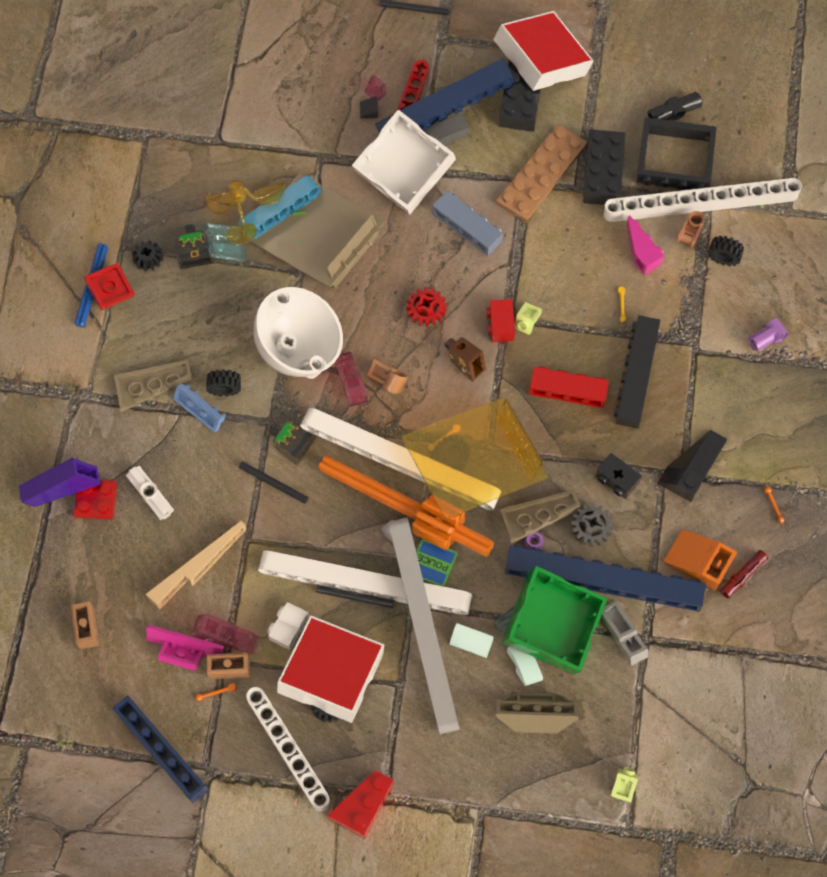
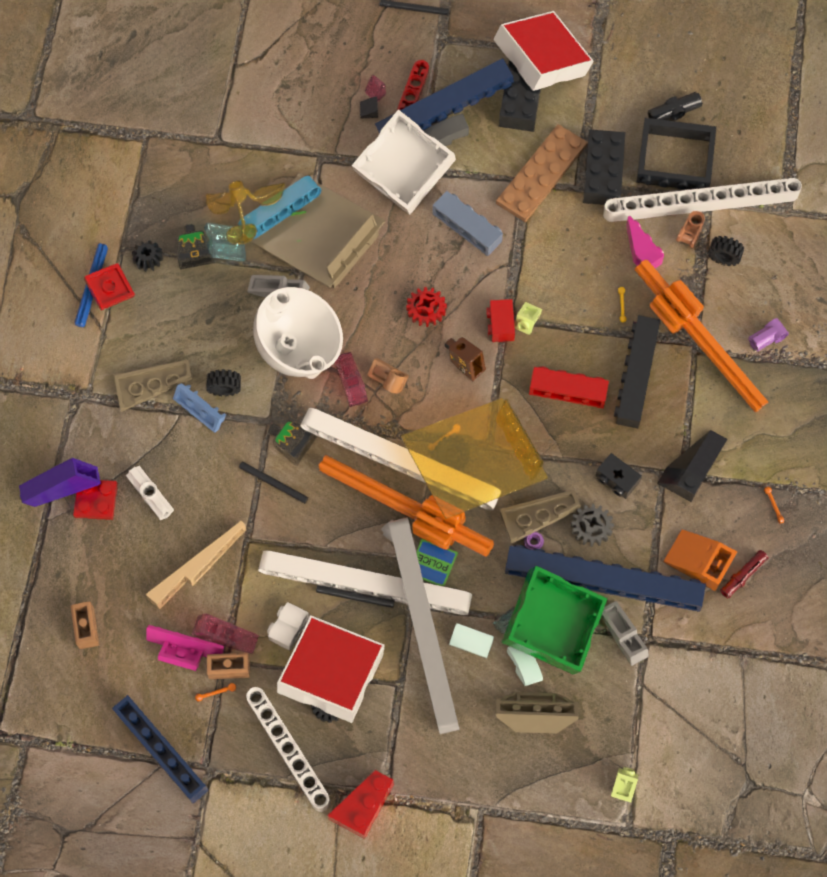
(266, 284): none -> light grey slope
(679, 309): none -> orange axle

